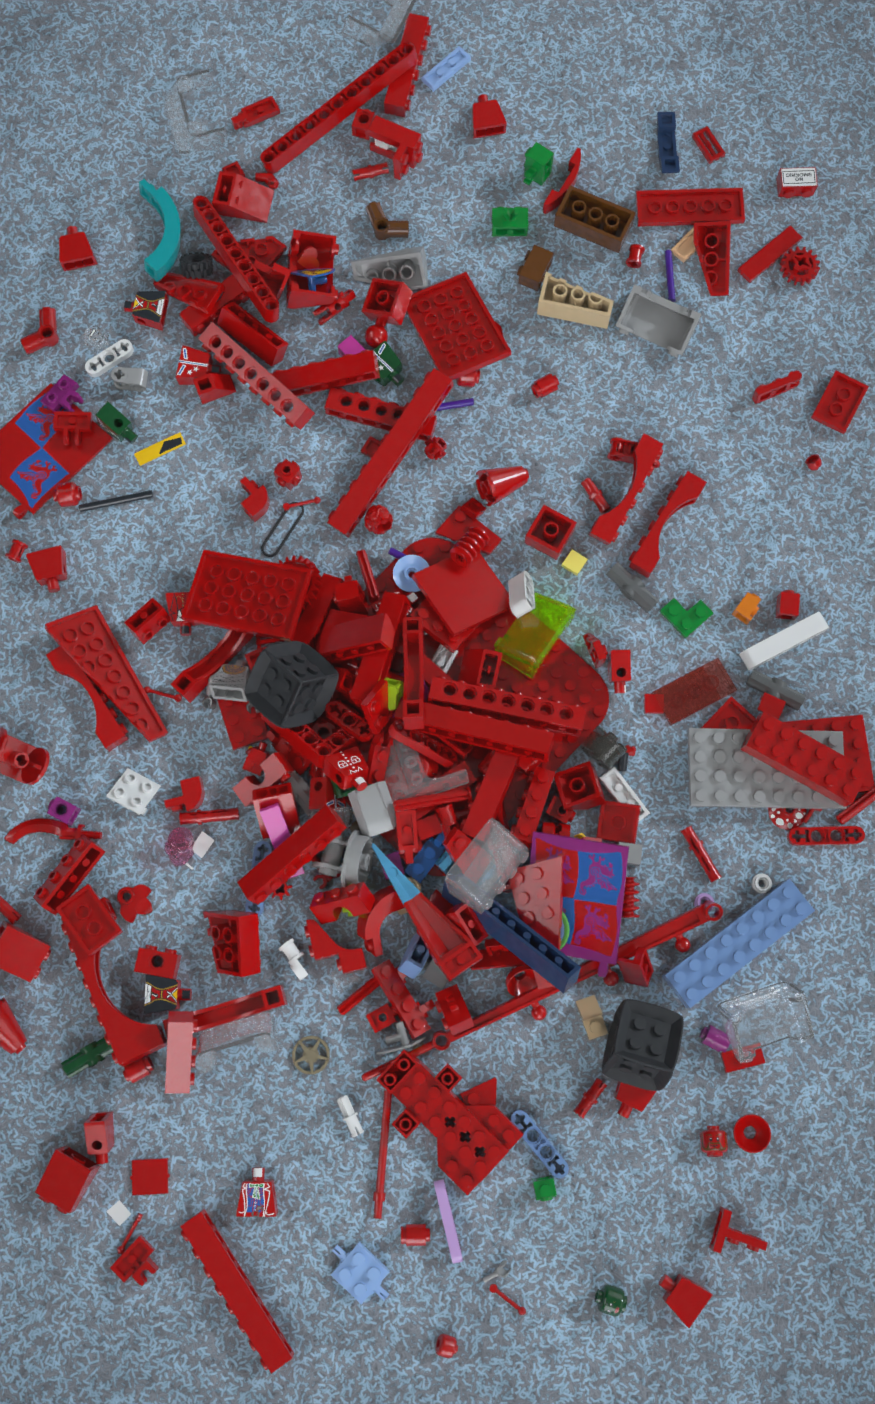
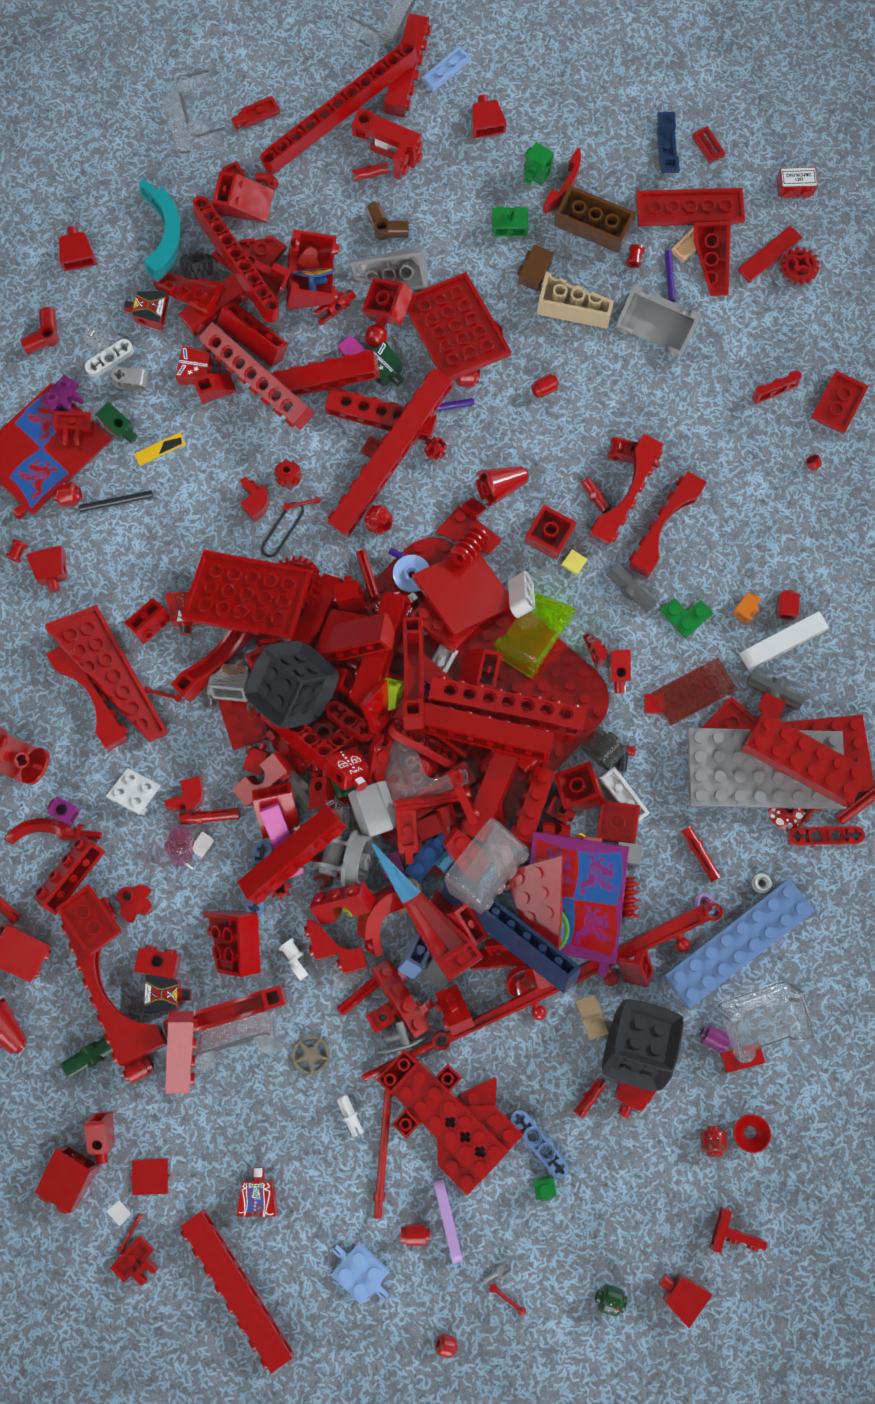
(463, 794): none -> red hinge

